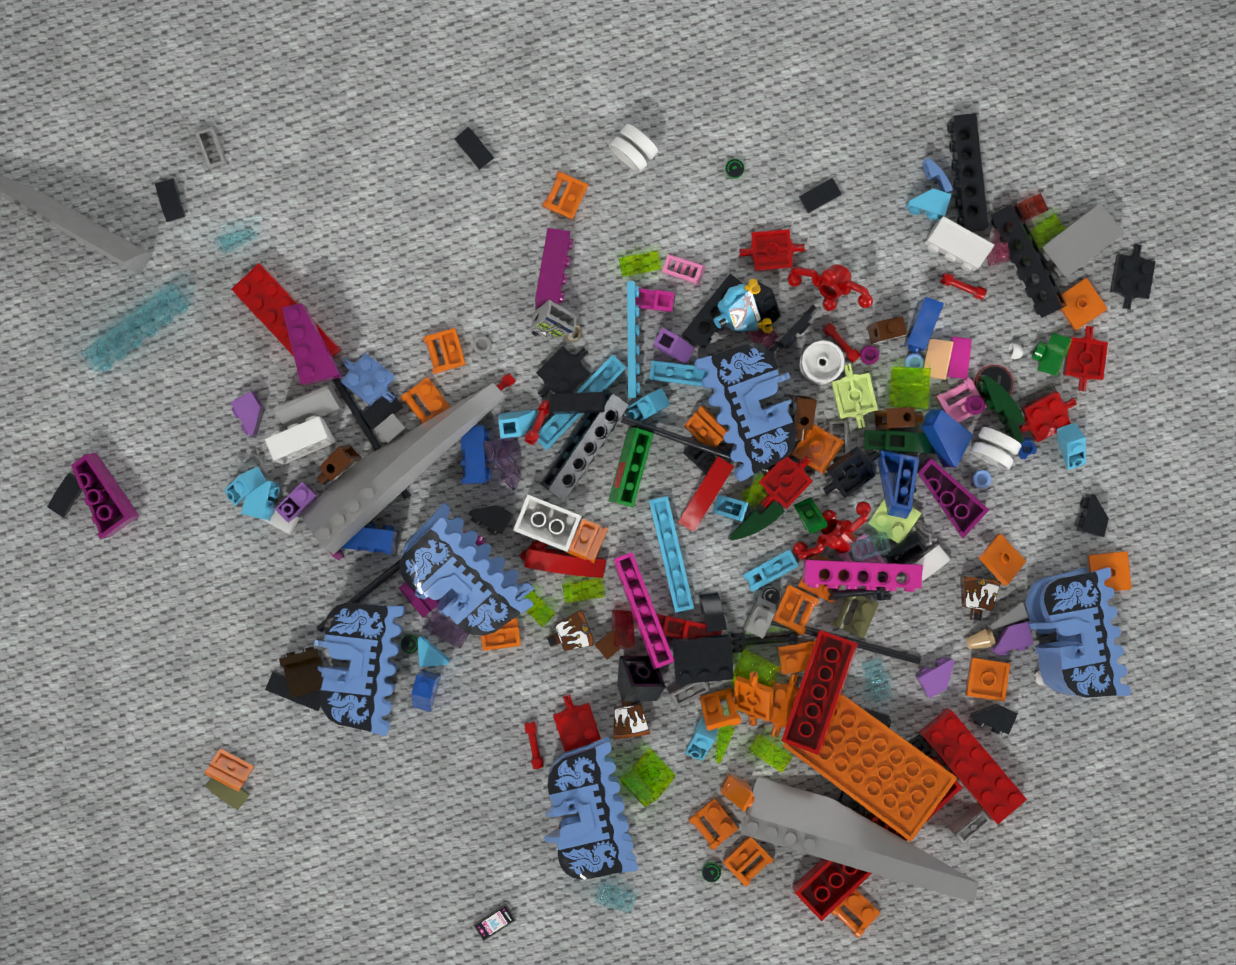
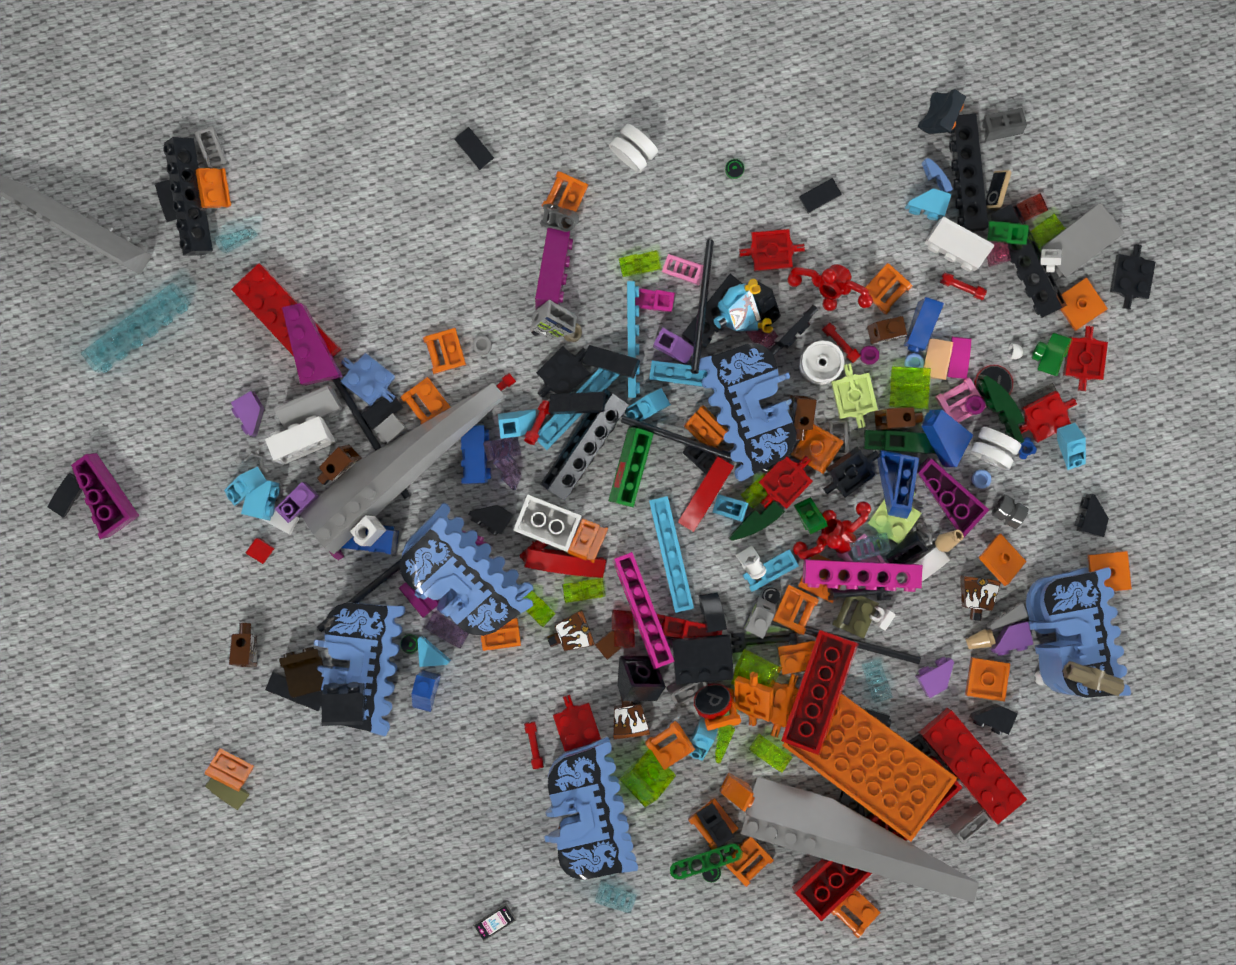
(198, 223): none -> black brick
(213, 187): none -> orange plate
(246, 655): none -> reddish brown torso
(259, 550): none -> red slope
(343, 704): none -> black slope
(374, 527): none -> white brick
(555, 218): none -> dark grey piece
(611, 361): none -> black tile
(673, 751): none -> orange plate
(702, 307): none -> black piece
(706, 863): none -> green beam
(713, 701): none -> black tile
(715, 824): none -> black slope
(751, 562): none -> white piece
(882, 283): none -> orange plate
(883, 619): none -> white tile
(942, 112): none -> black brick
(948, 540): none -> tan cone
(997, 189): none -> slope
(1004, 124): none -> dark grey hinge
(1008, 232): none -> green slope
(1012, 513): none -> dark grey wheel
(1051, 258): none -> white tile
(1093, 678): none -> dark tan piece

